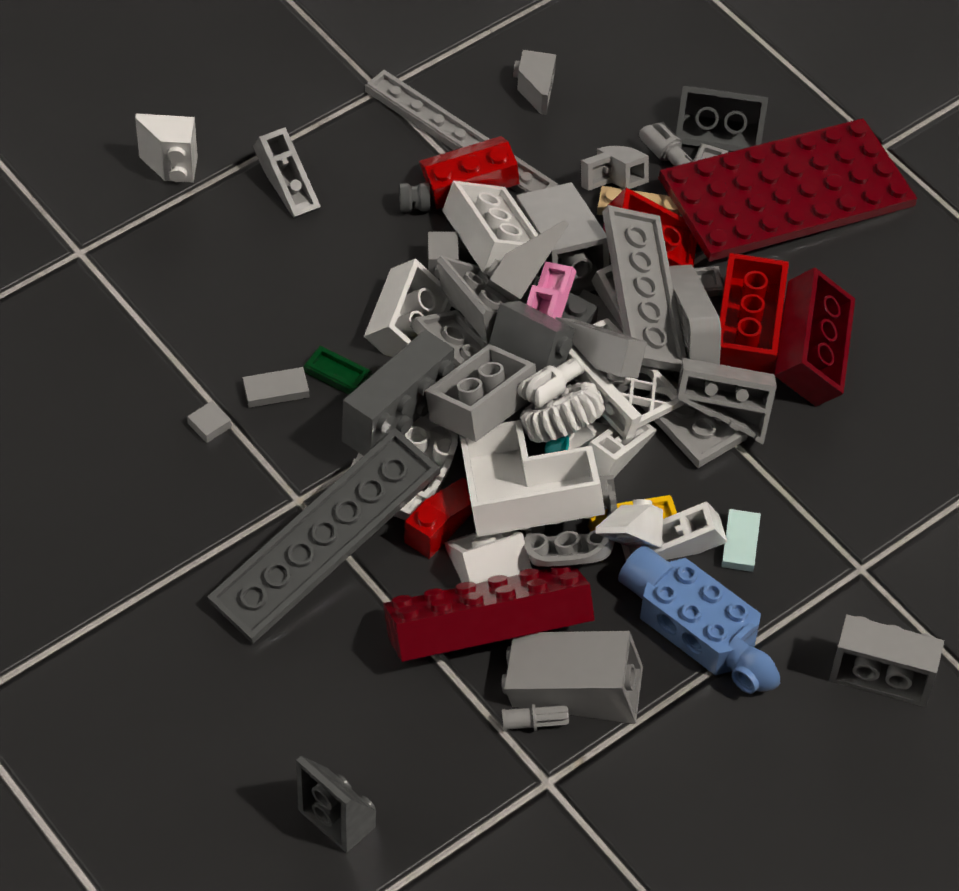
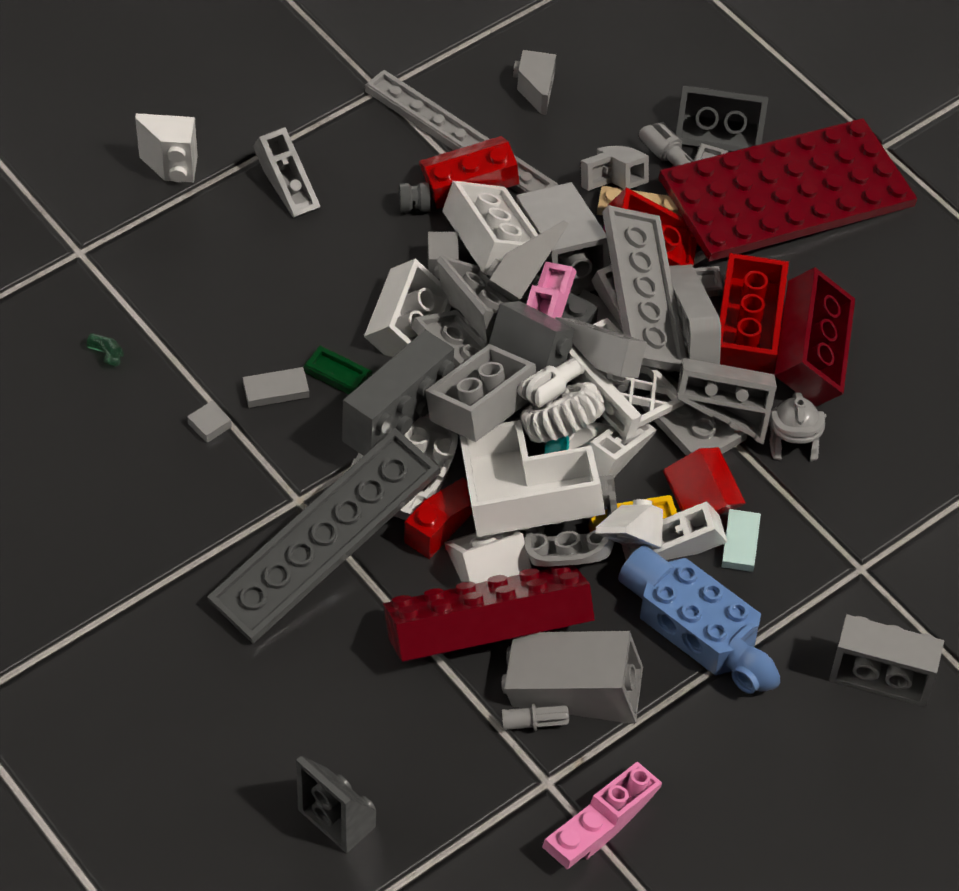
(105, 344): none -> clear green arm
(603, 817): none -> bright pink slope
(704, 478): none -> red slope
(796, 422): none -> light grey helmet

